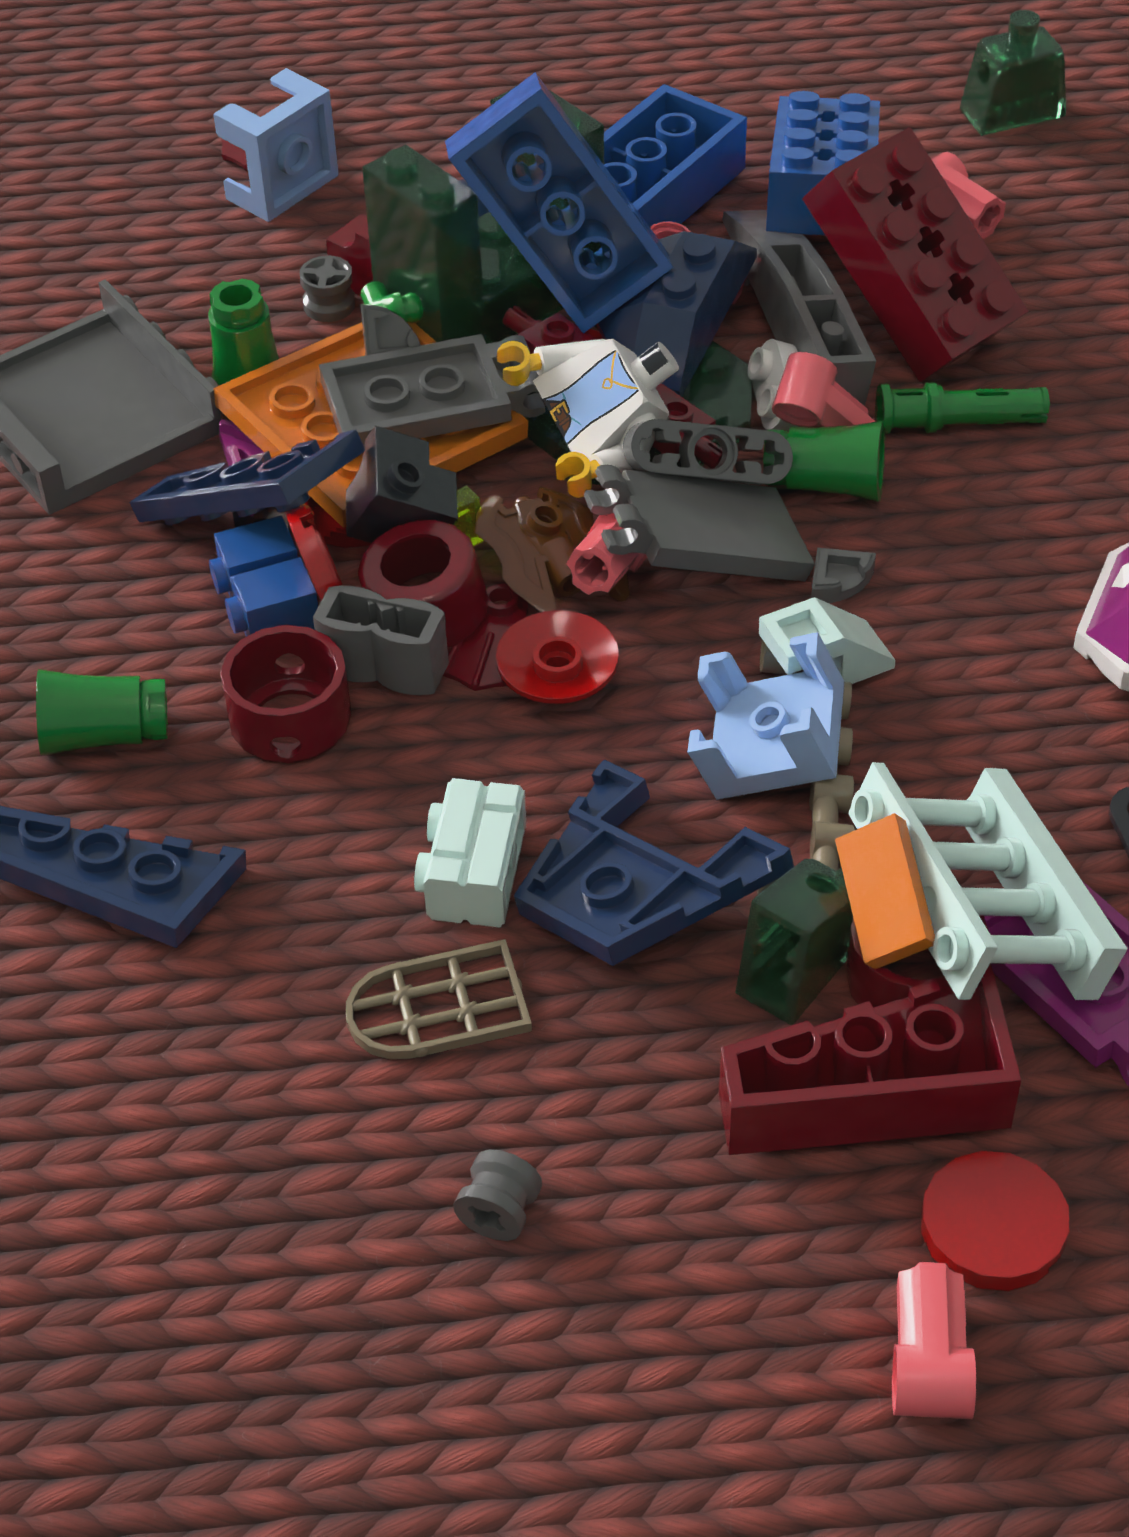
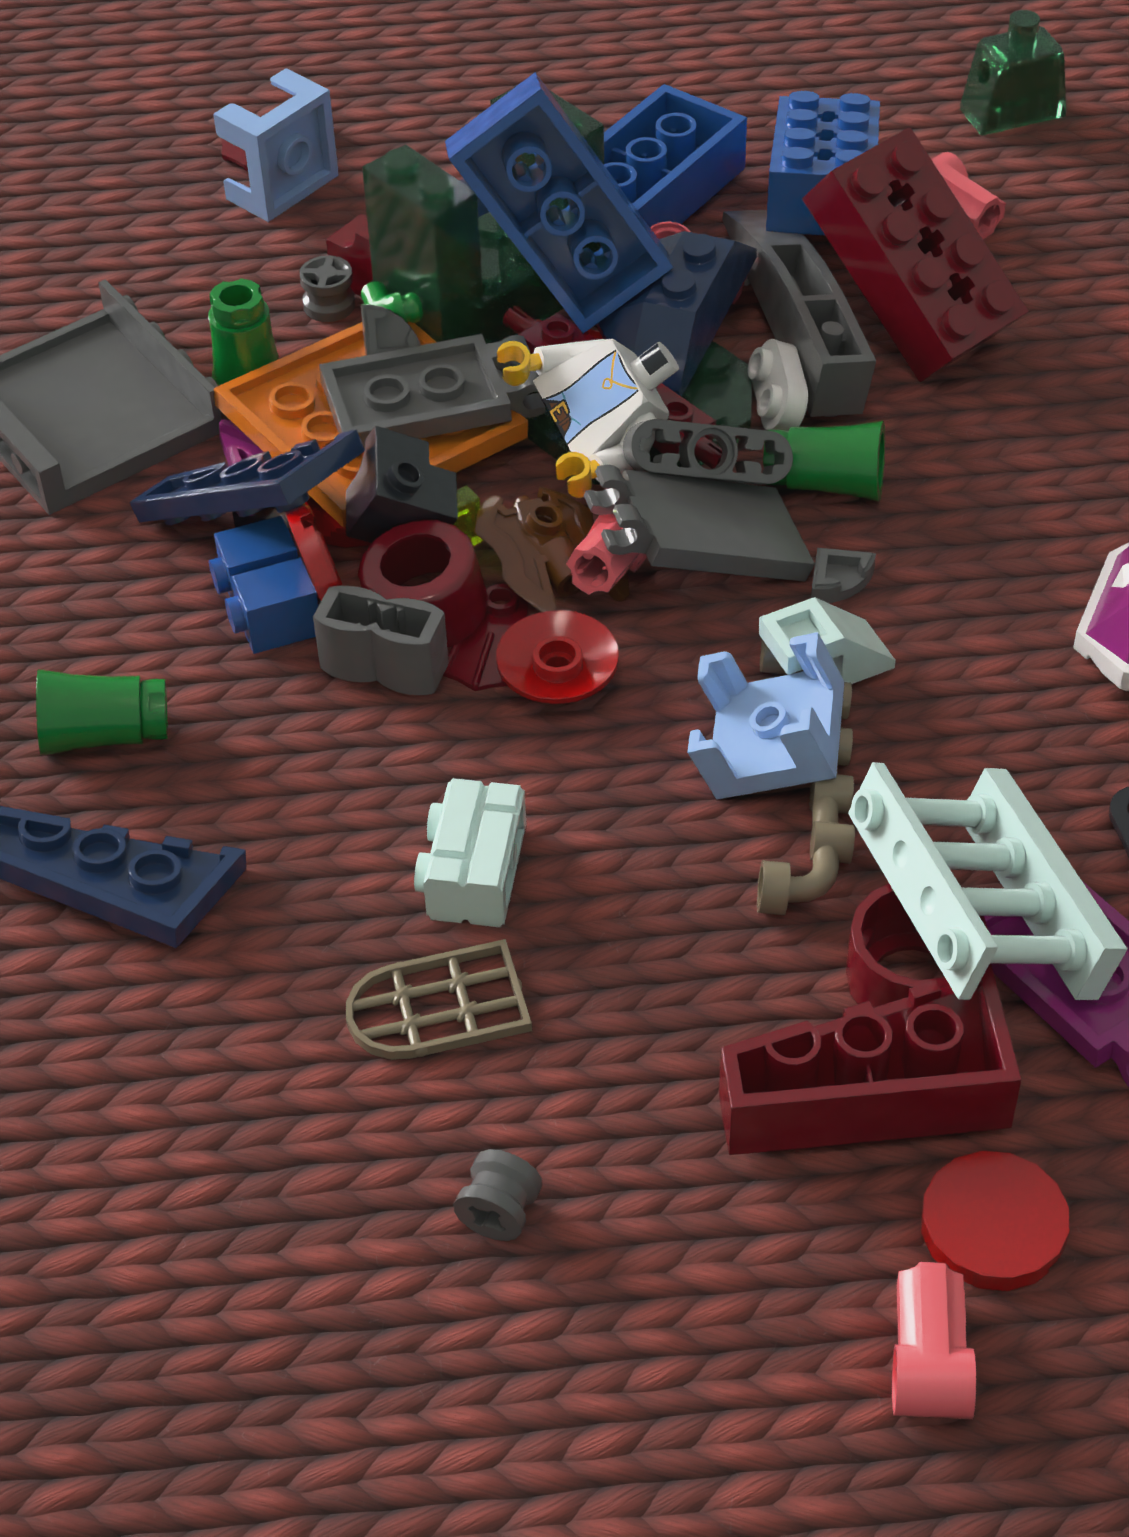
(253, 678): dark red piece -> none
(625, 894): dark blue wing -> none
(795, 939): clear green torso -> none
(812, 396): coral piece -> none
(885, 891): orange tile -> none
(934, 407): green pin -> none

